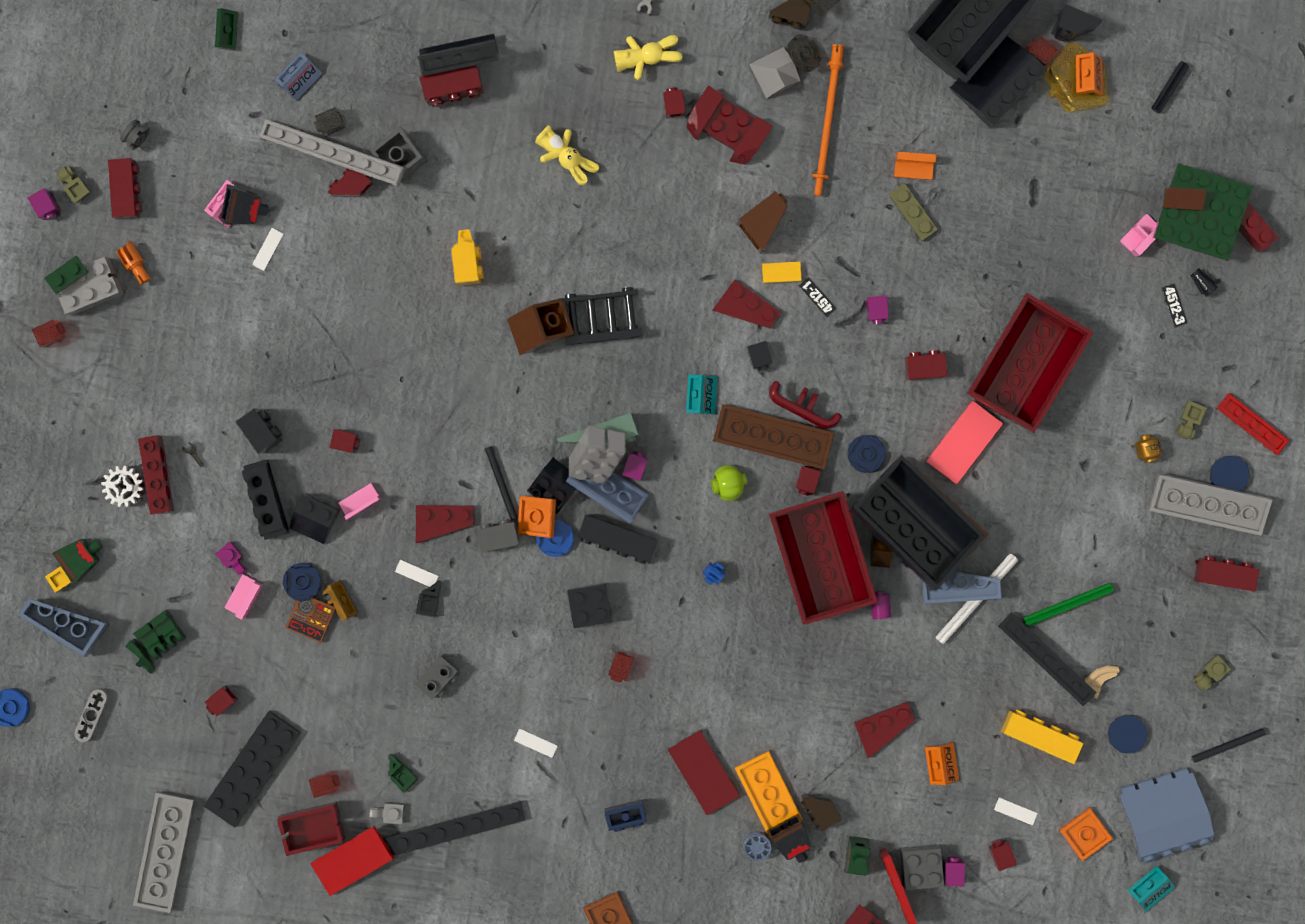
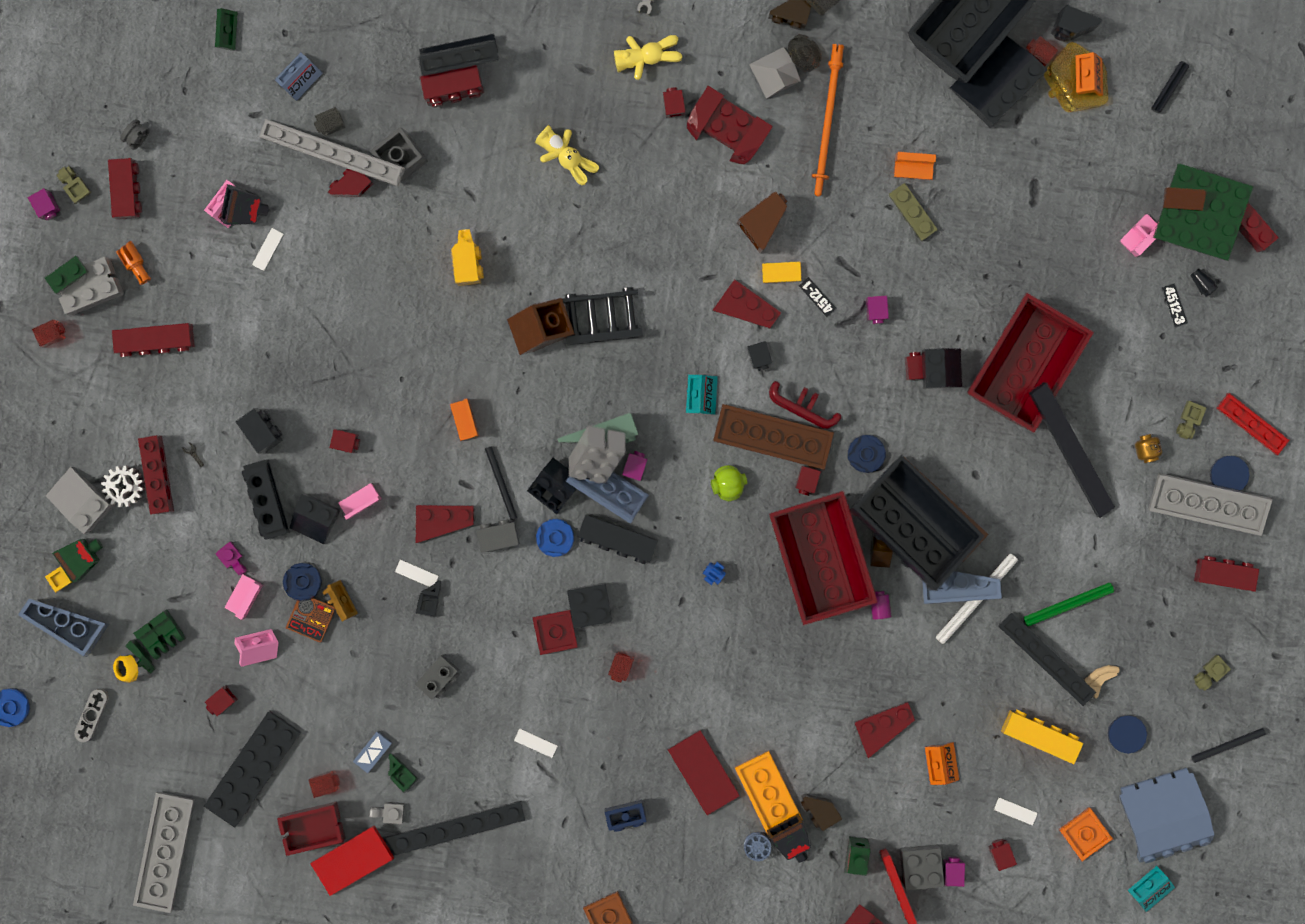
(79, 501): none -> light grey slope
(131, 669): none -> yellow piece
(153, 339): none -> dark red brick
(257, 647): none -> bright pink panel
(372, 752): none -> sand blue tile
(464, 419): none -> orange panel
(536, 516): orange tile -> none
(555, 632): none -> dark red plate
(941, 368): none -> black slope
(964, 442): coral tile -> none
(1071, 449): none -> black tile

